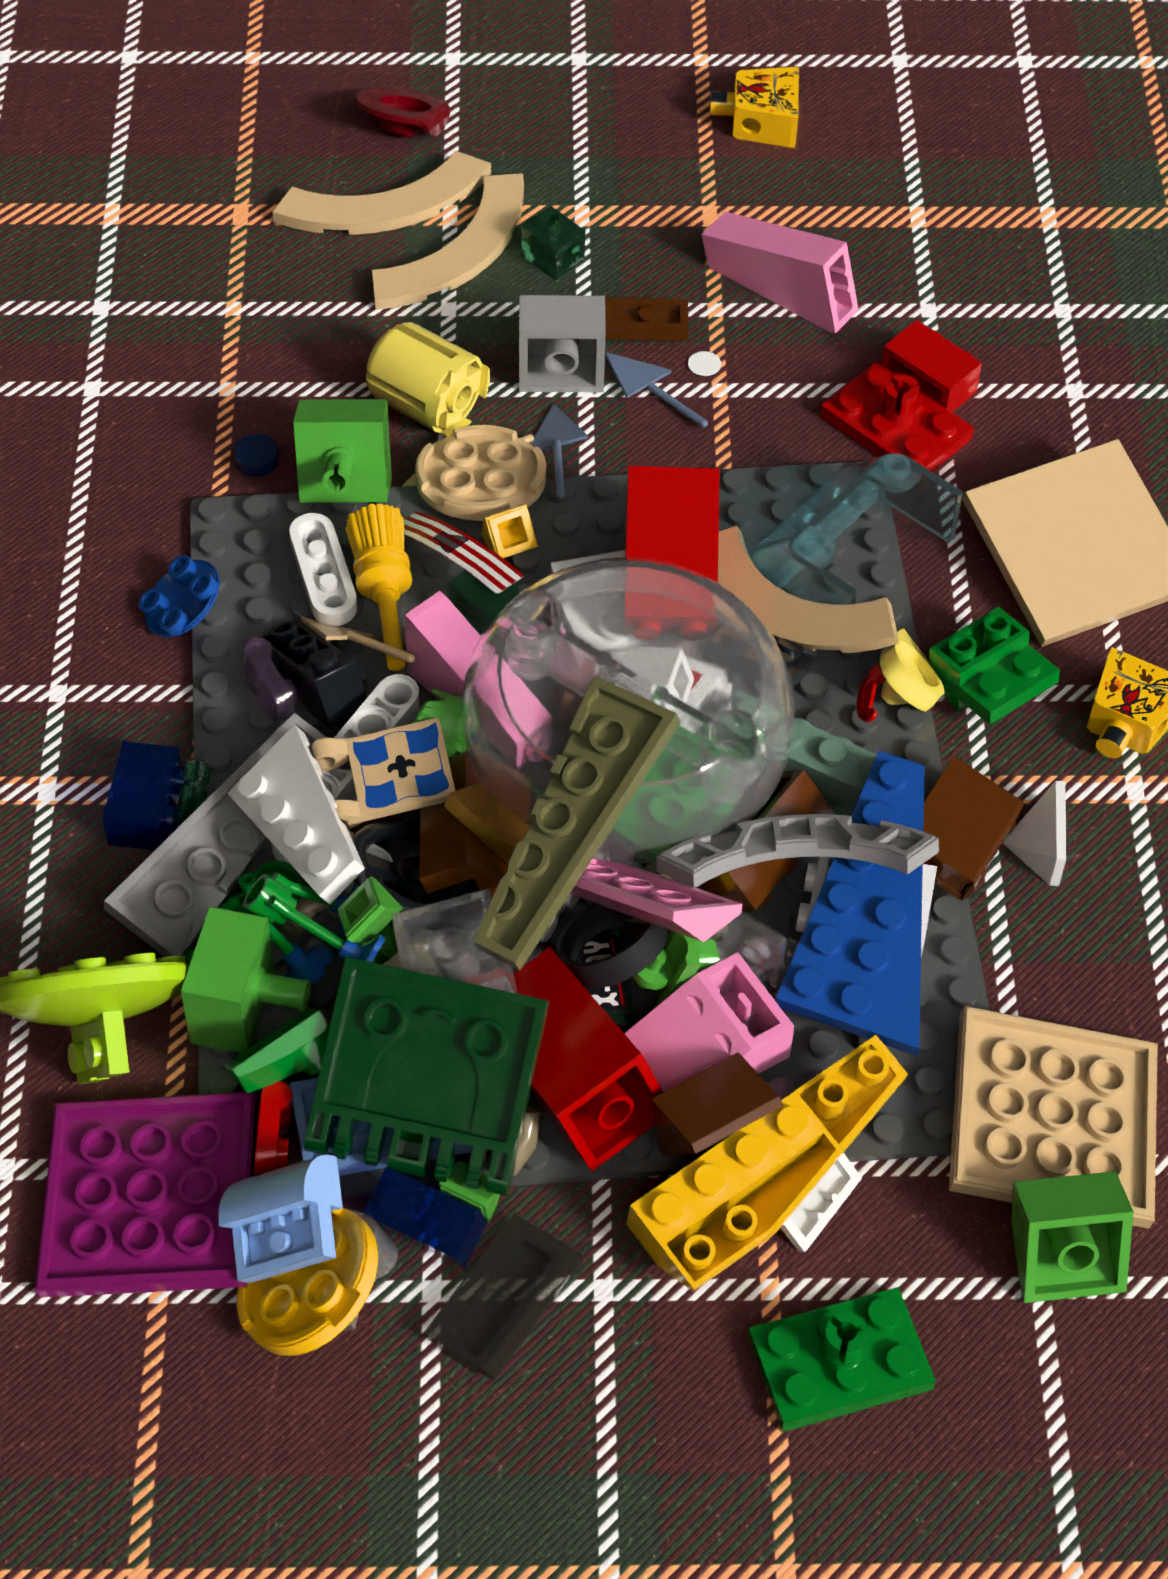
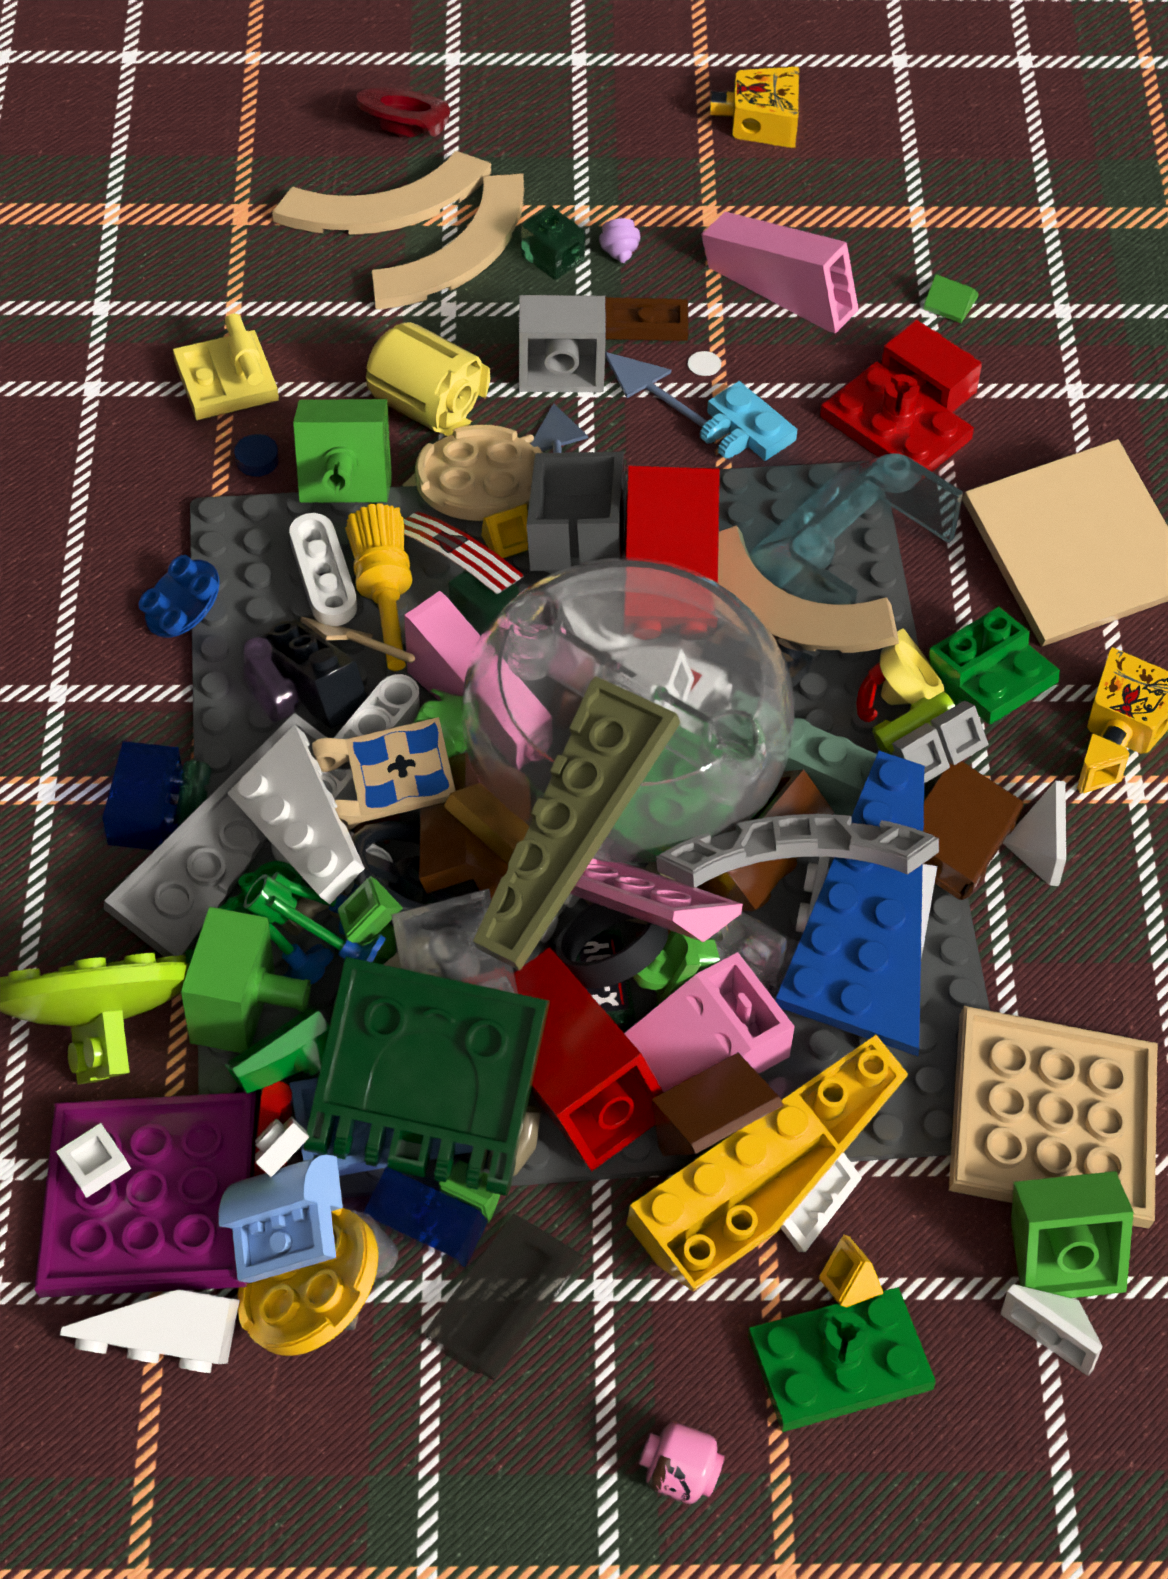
(93, 1160): none -> white plate
(175, 1324): none -> white slope
(226, 372): none -> light yellow plate
(278, 1144): none -> white plate
(575, 509): none -> dark grey piece
(619, 238): none -> lavender plate
(682, 1463): none -> bright pink head
(750, 423): none -> medium azure hinge
(850, 1274): none -> yellow slope
(933, 734): none -> light grey hips
(950, 298): none -> bright green slope
(1055, 1323): none -> white slope
(1102, 765): none -> yellow slope

